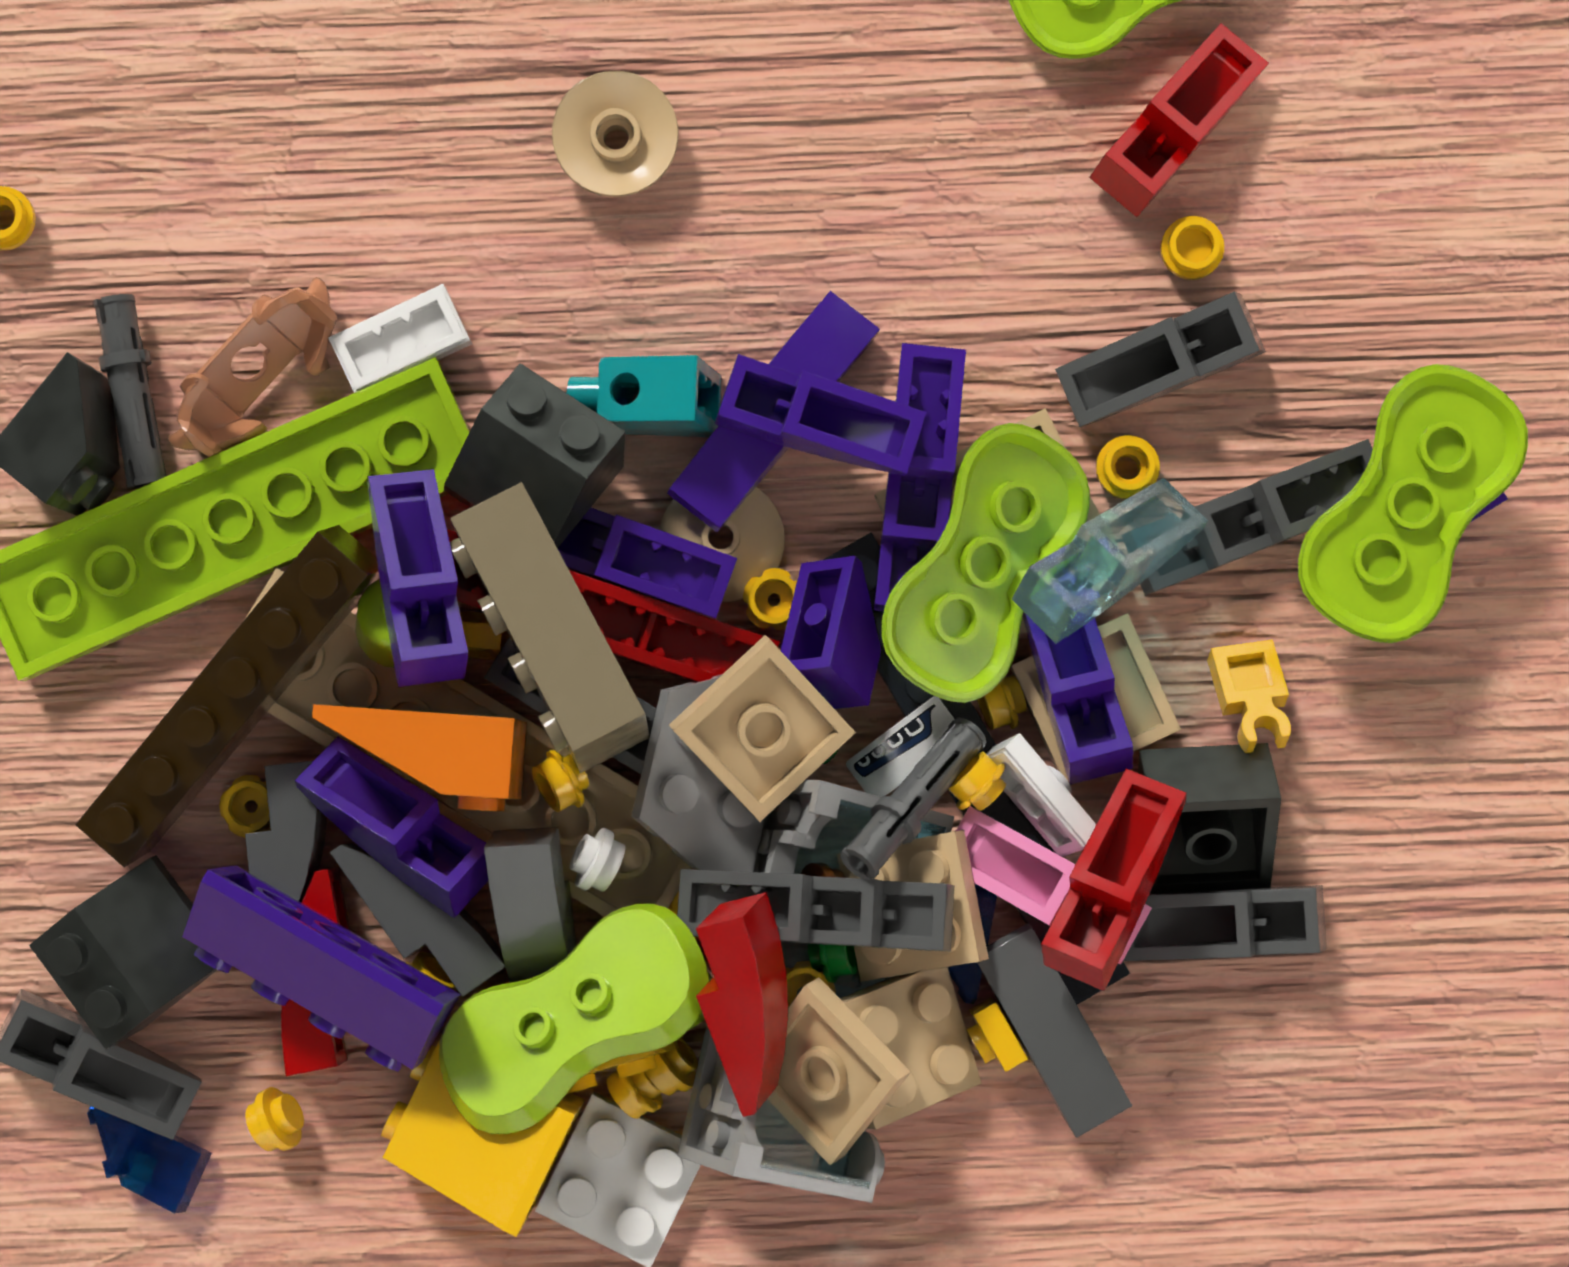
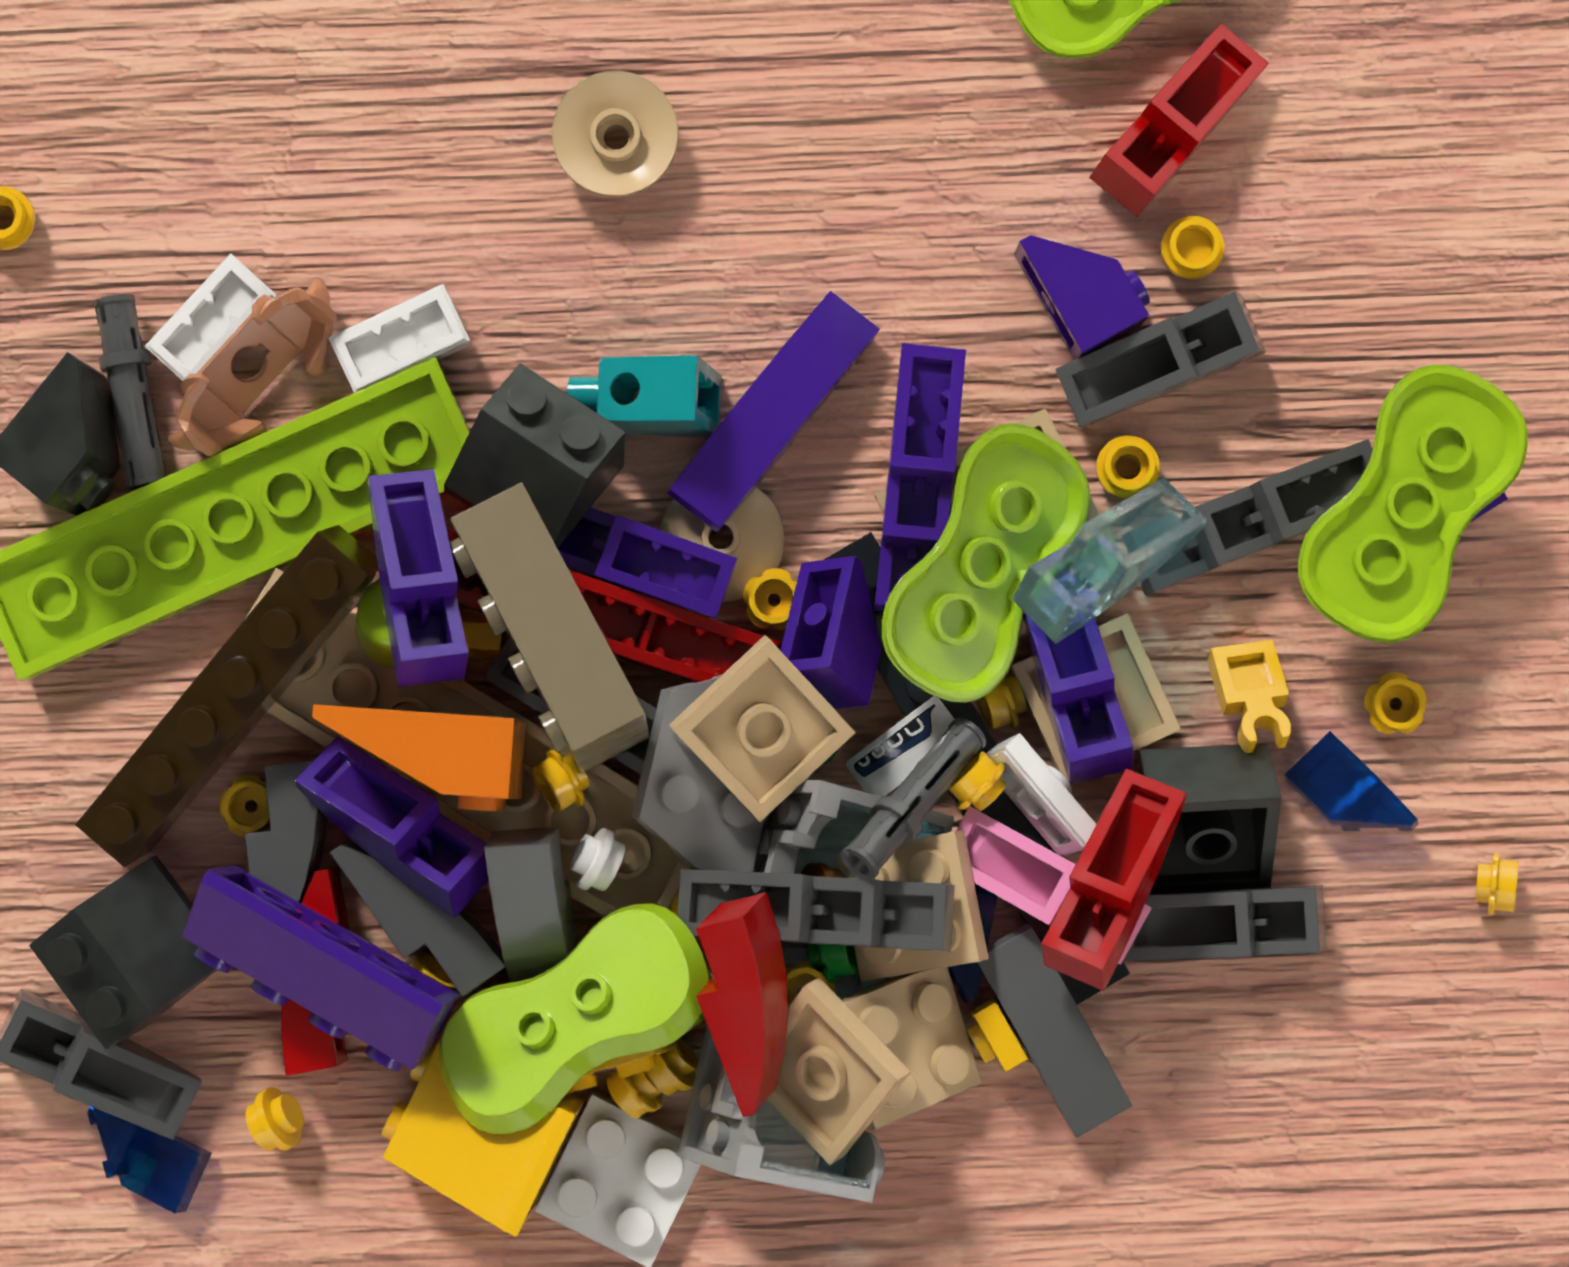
(208, 318): none -> white plate
(819, 416): dark purple slope -> none
(1083, 293): none -> dark purple slope
(1346, 789): none -> clear blue slope
(1412, 700): none -> yellow plate
(1497, 884): none -> yellow plate

